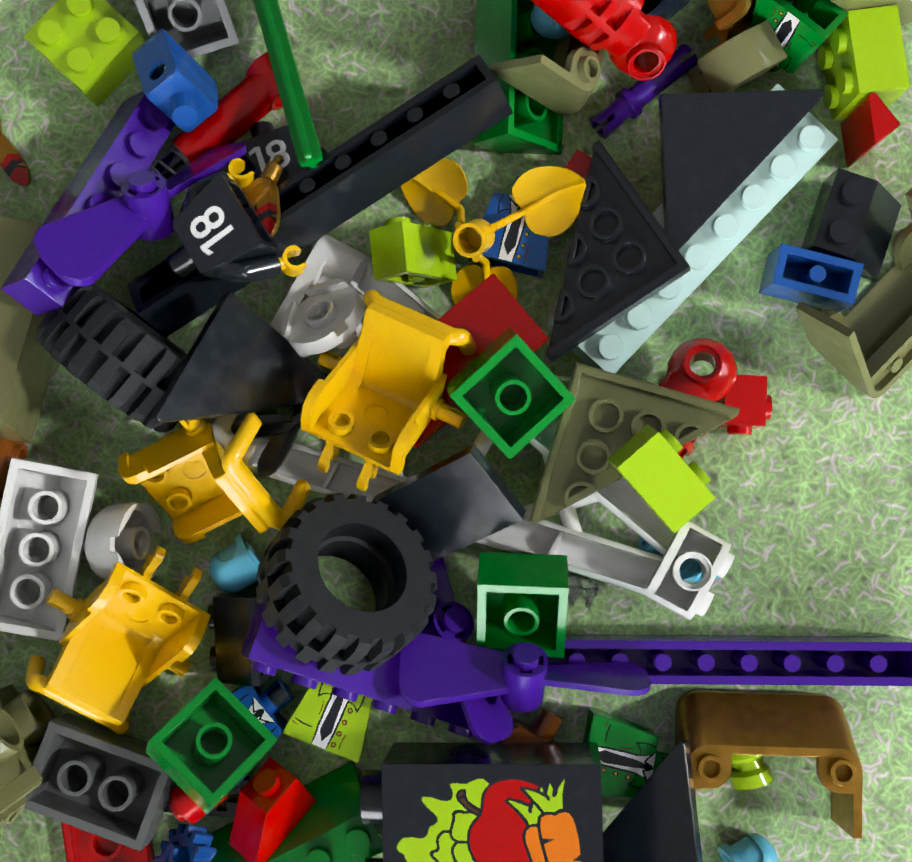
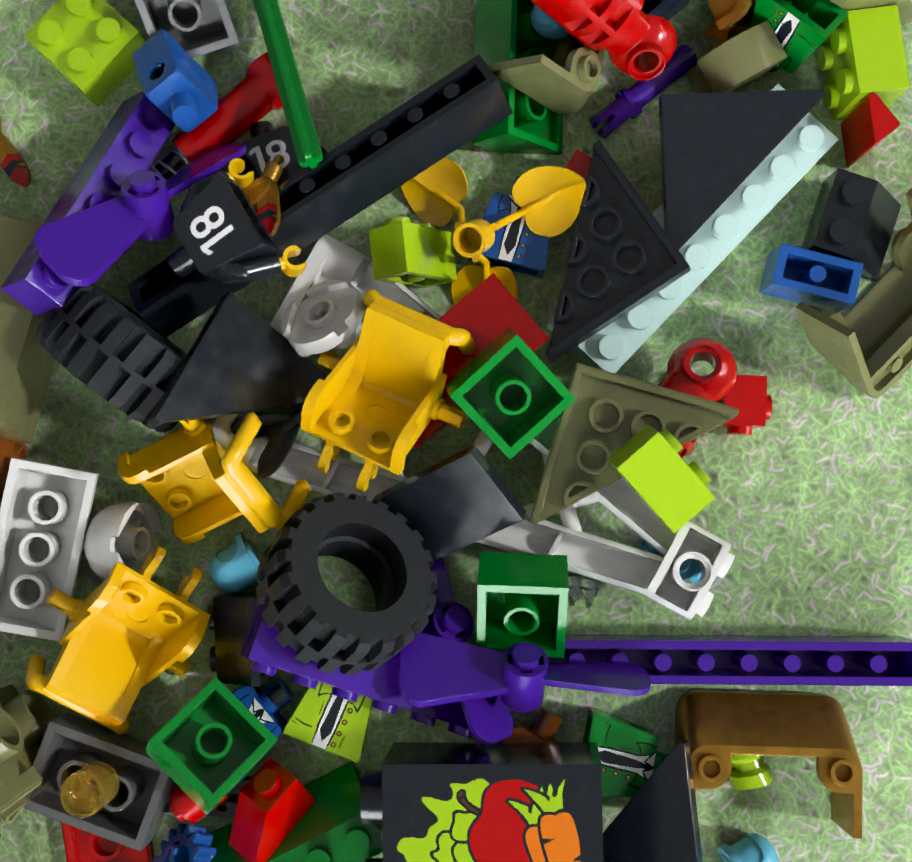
(80, 795): none -> clear yellow wheel

